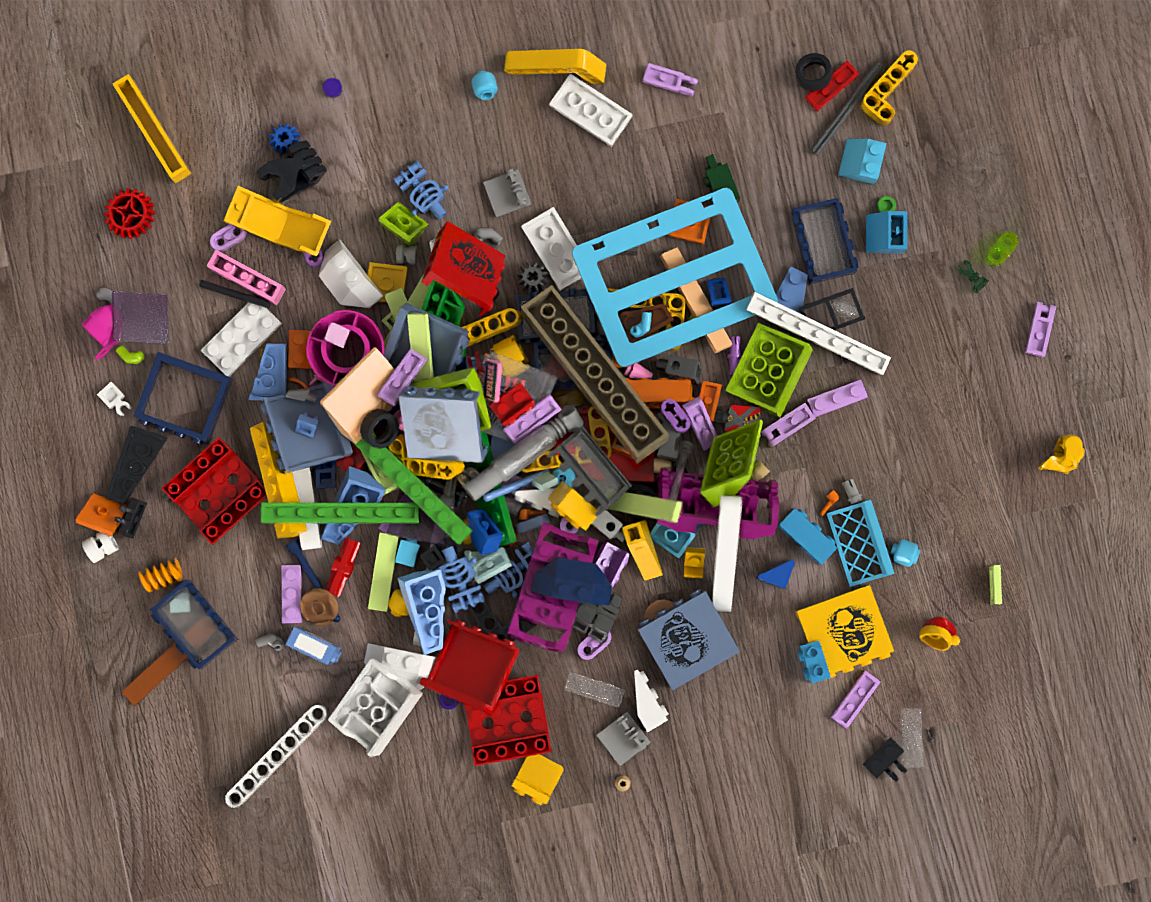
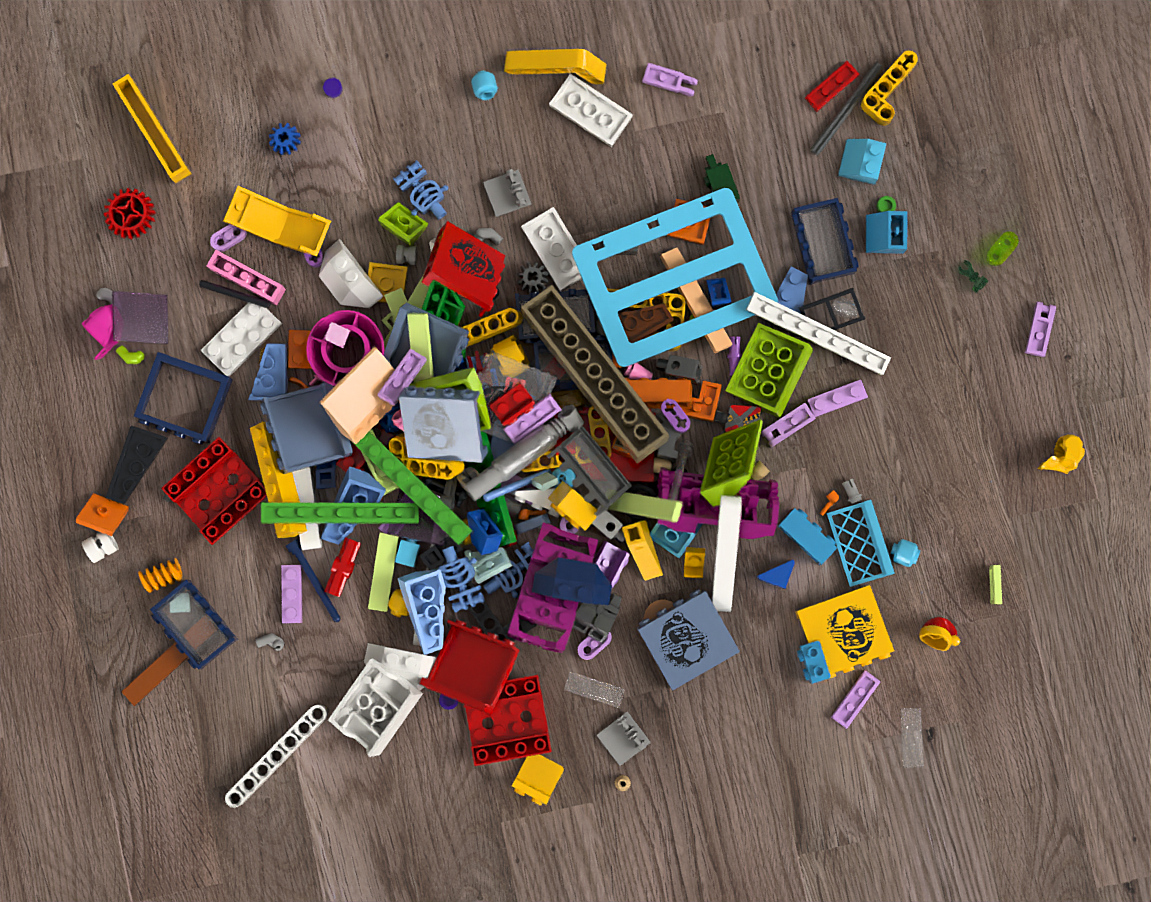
(113, 397): white plate -> none
(132, 518): black hinge -> none
(296, 171): black piece -> none
(301, 394): light grey bar -> none
(306, 425): medium blue tile -> none
(314, 646): brick -> none
(319, 607): medium nougat tile -> none
(371, 420): black tyre -> none
(492, 379): slope -> none
(643, 327): medium azure arm -> none
(647, 707): white slope -> none
(700, 422): lavender tile -> none
(809, 59): black tyre -> none
(883, 758): black hinge -> none

